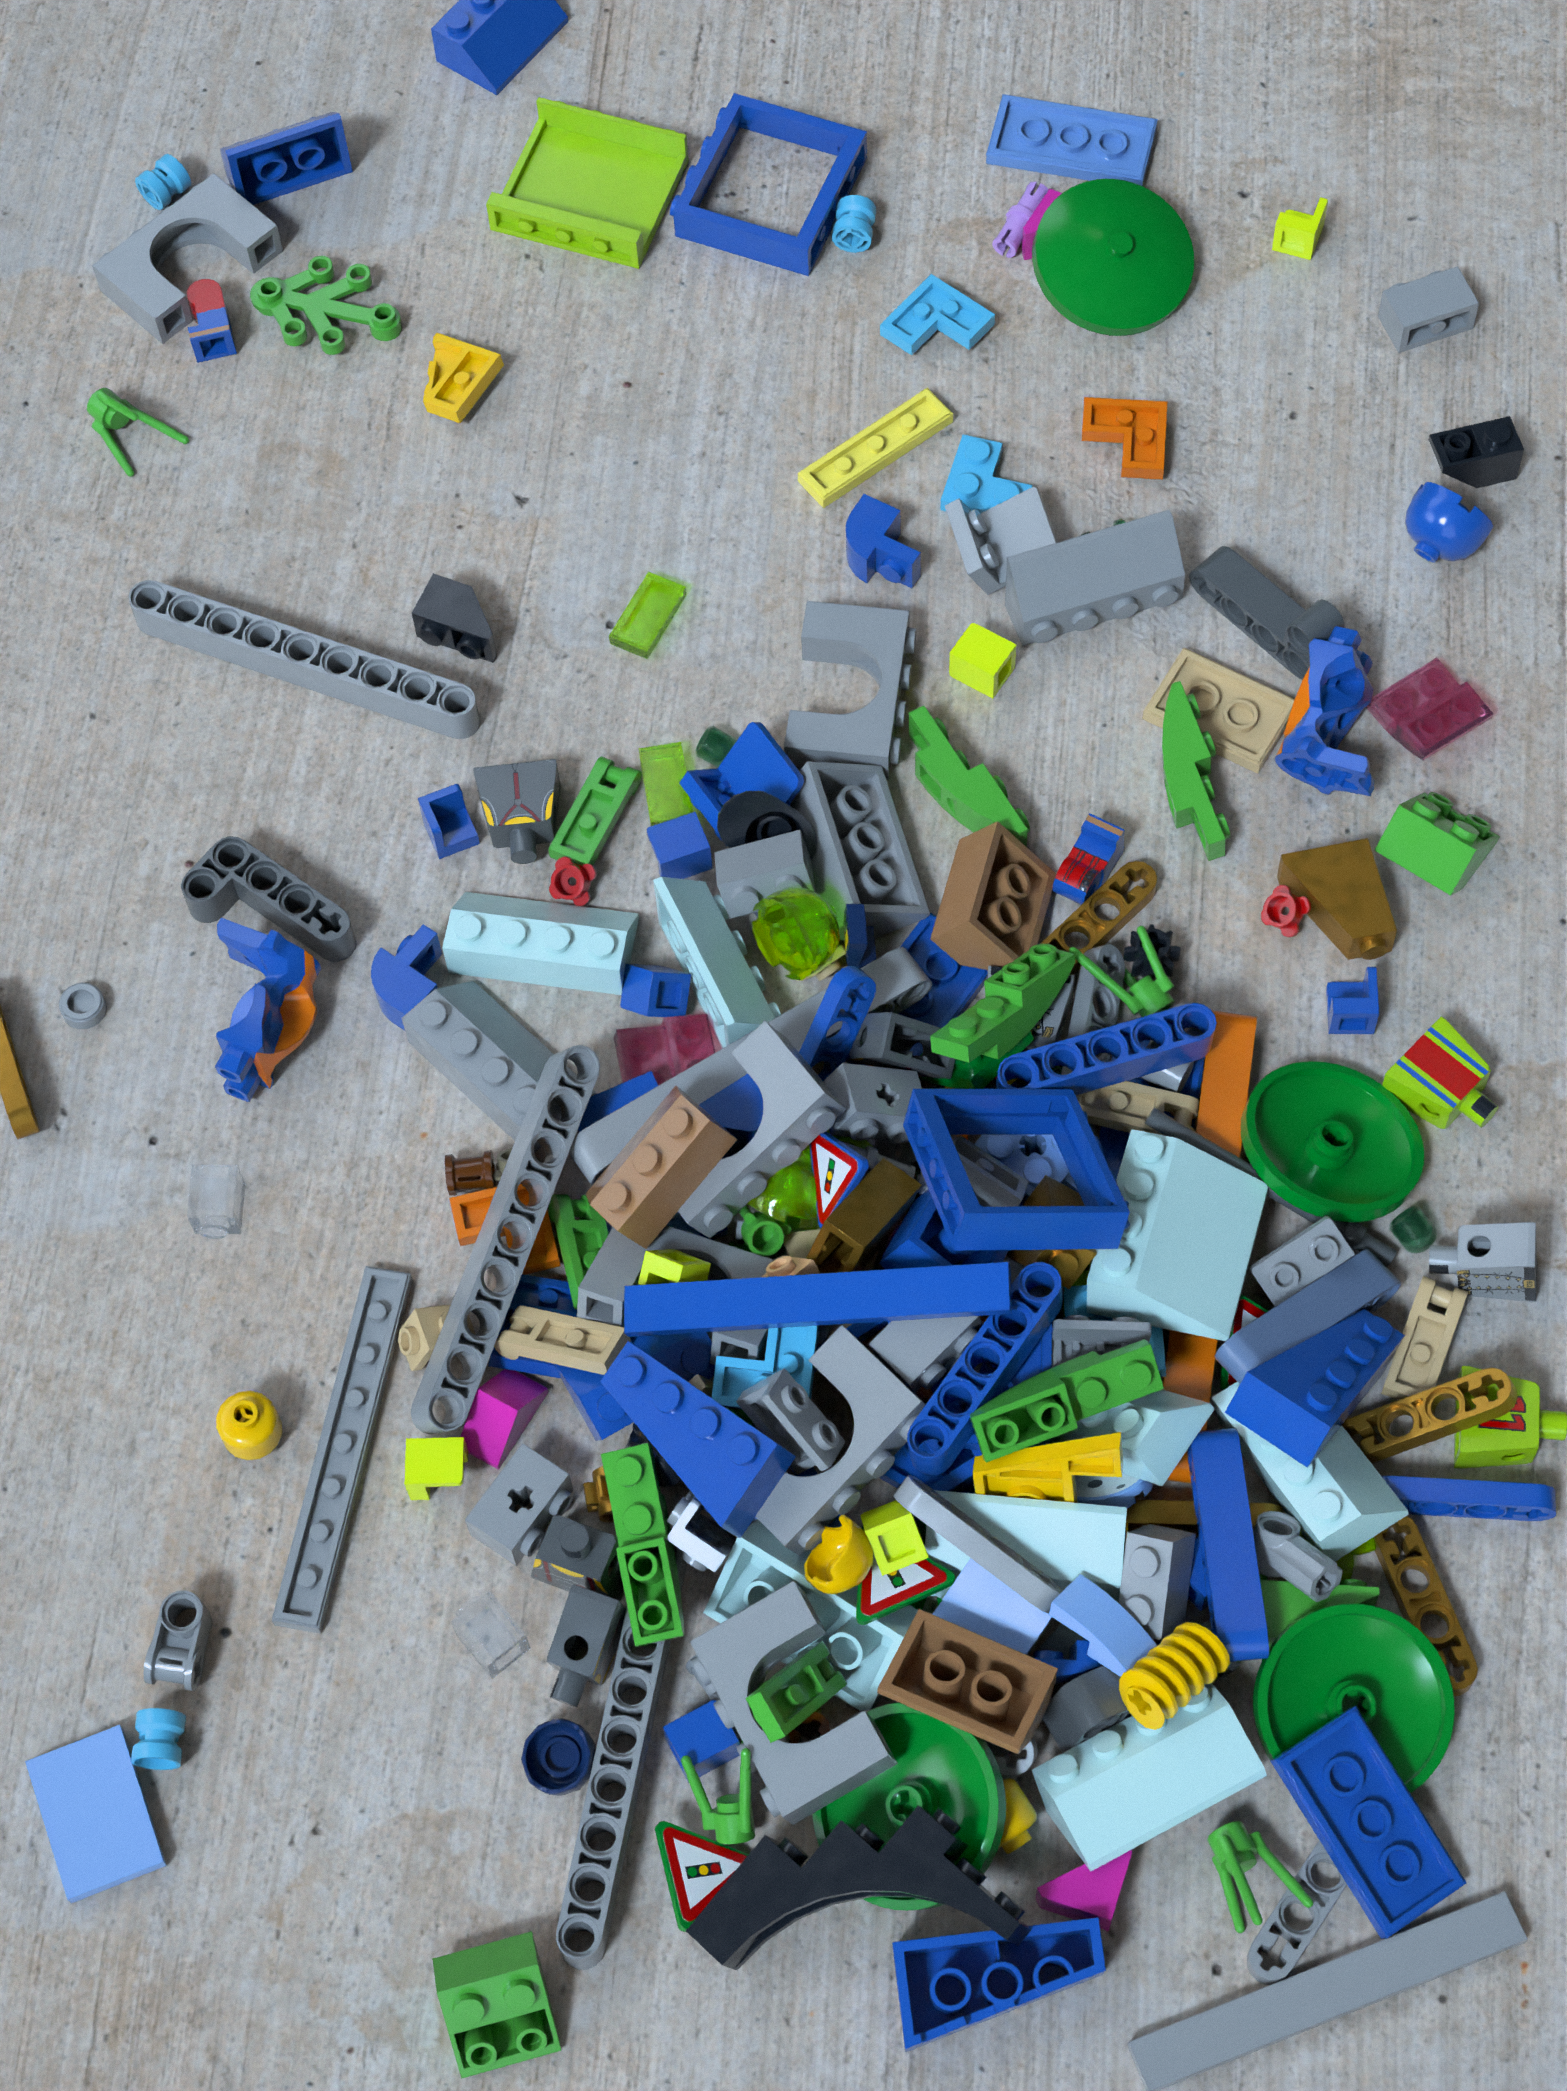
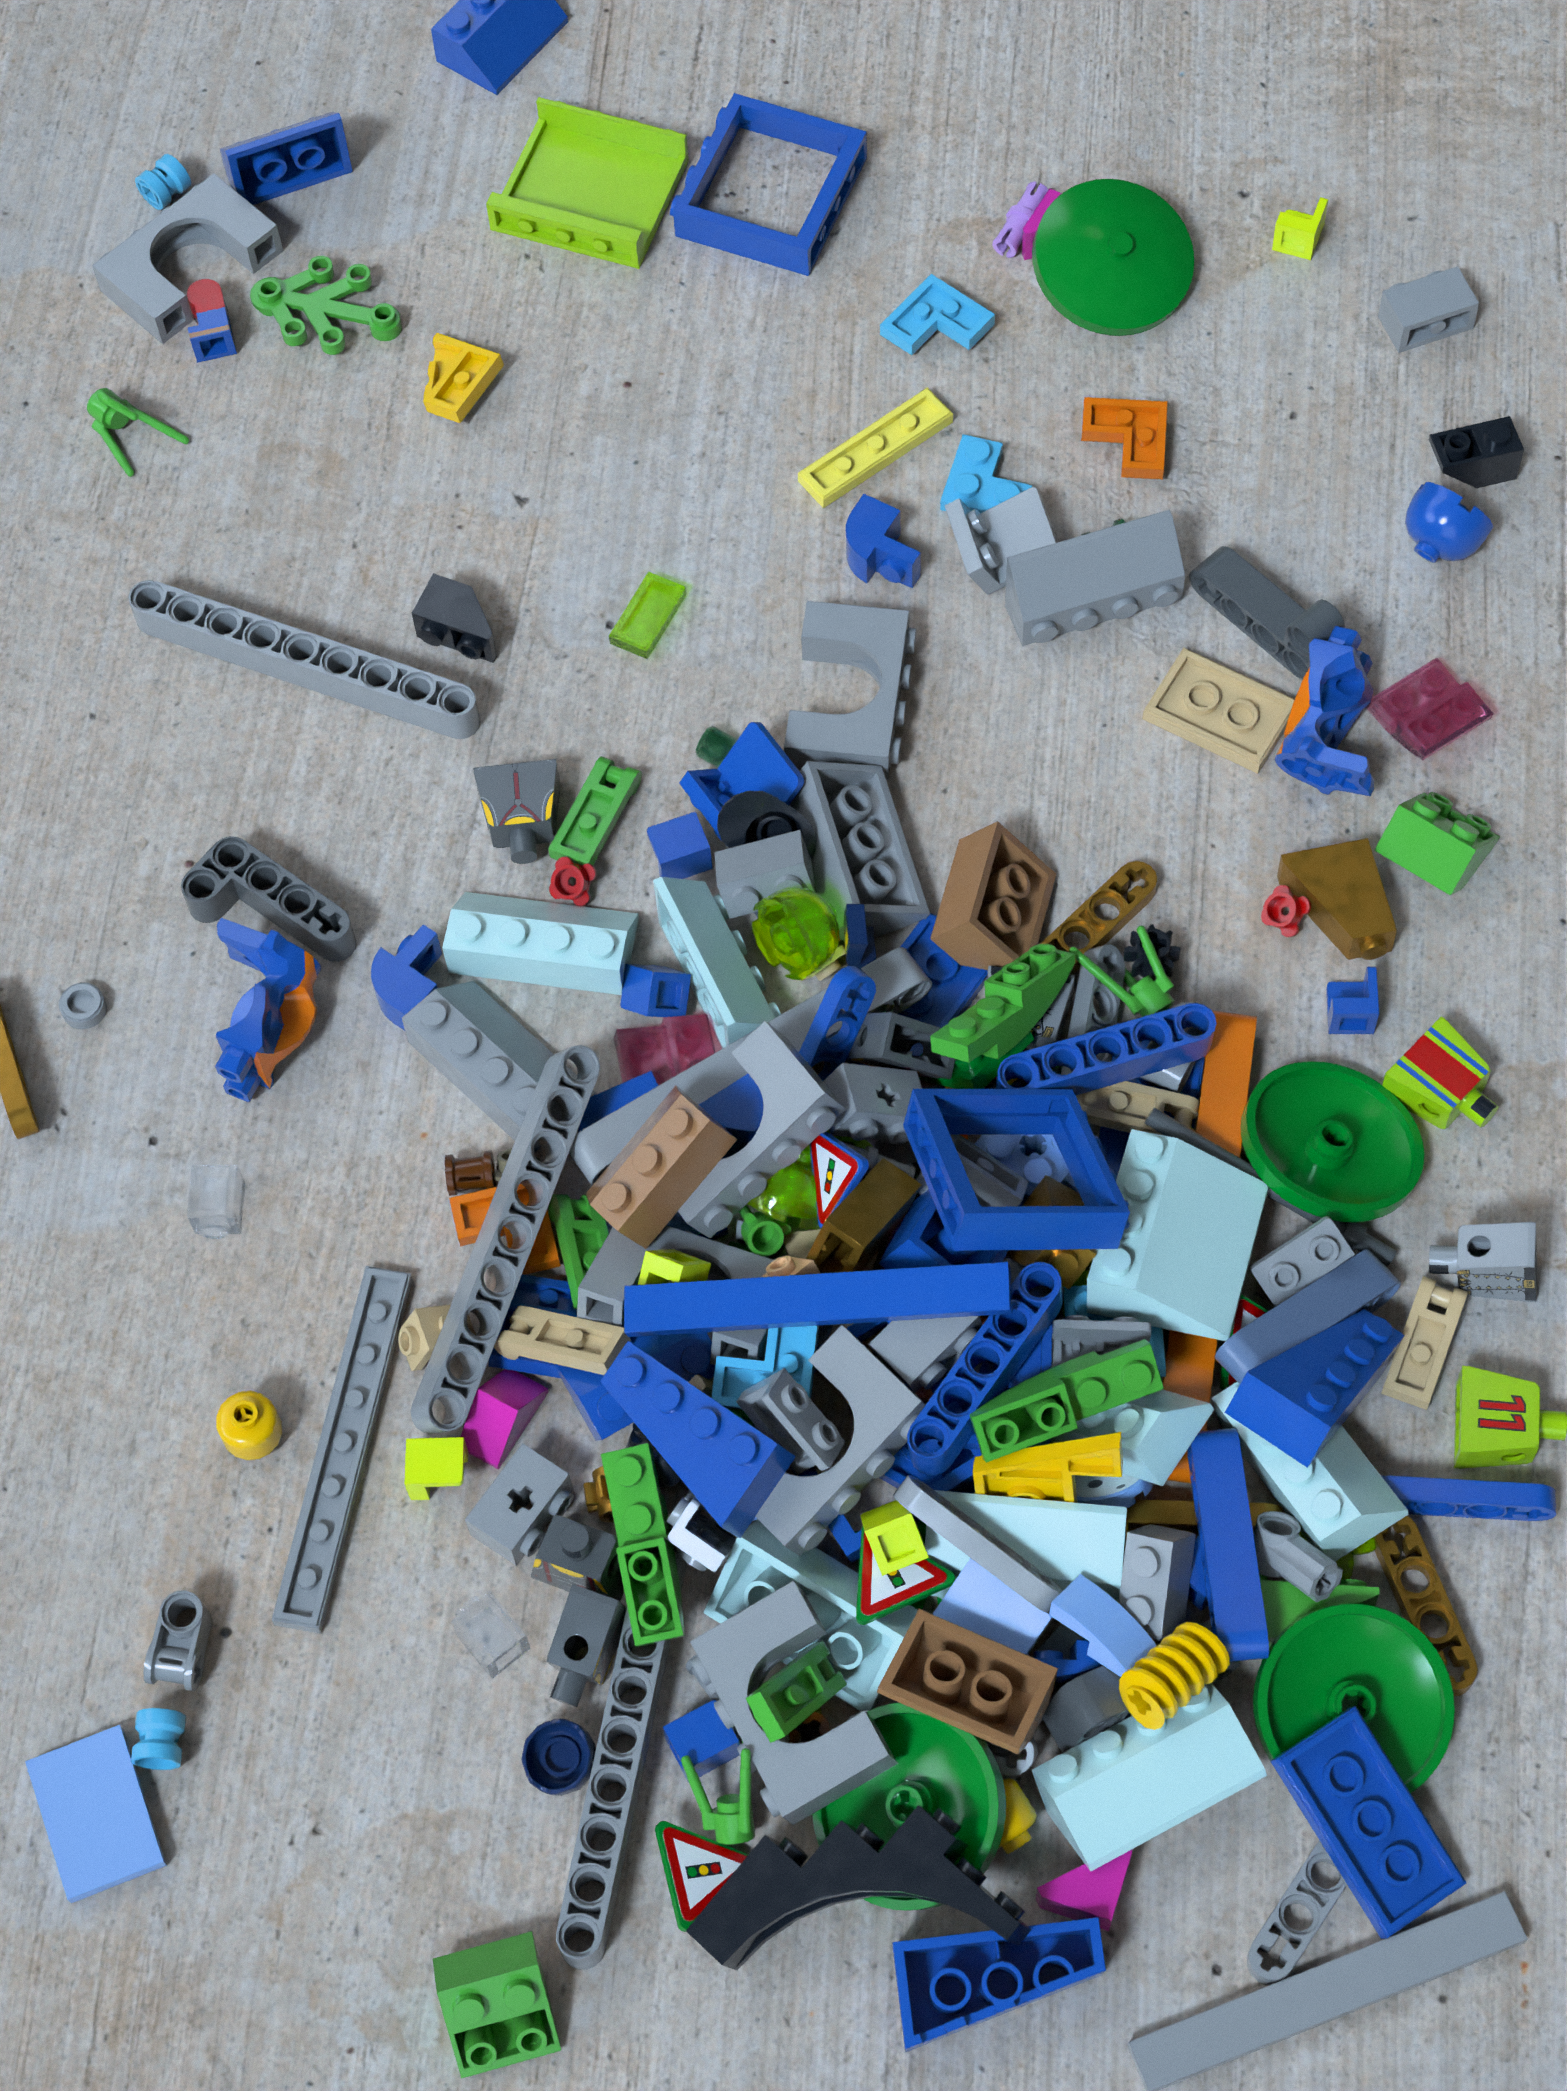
(448, 821): blue panel -> none
(661, 772): clear neon green tile -> none
(840, 1558): yellow hair -> none
(854, 230): medium azure wheel -> none
(965, 793): bright green slope -> none
(982, 660): neon yellow panel -> none
(1070, 140): medium blue tile -> none
(1090, 860): leg -> none
(1185, 770): bright green slope -> none
(1233, 1856): bright green plant -> none
(1413, 1230): clear green piece -> none
(1422, 1410): pearl gold beam -> none

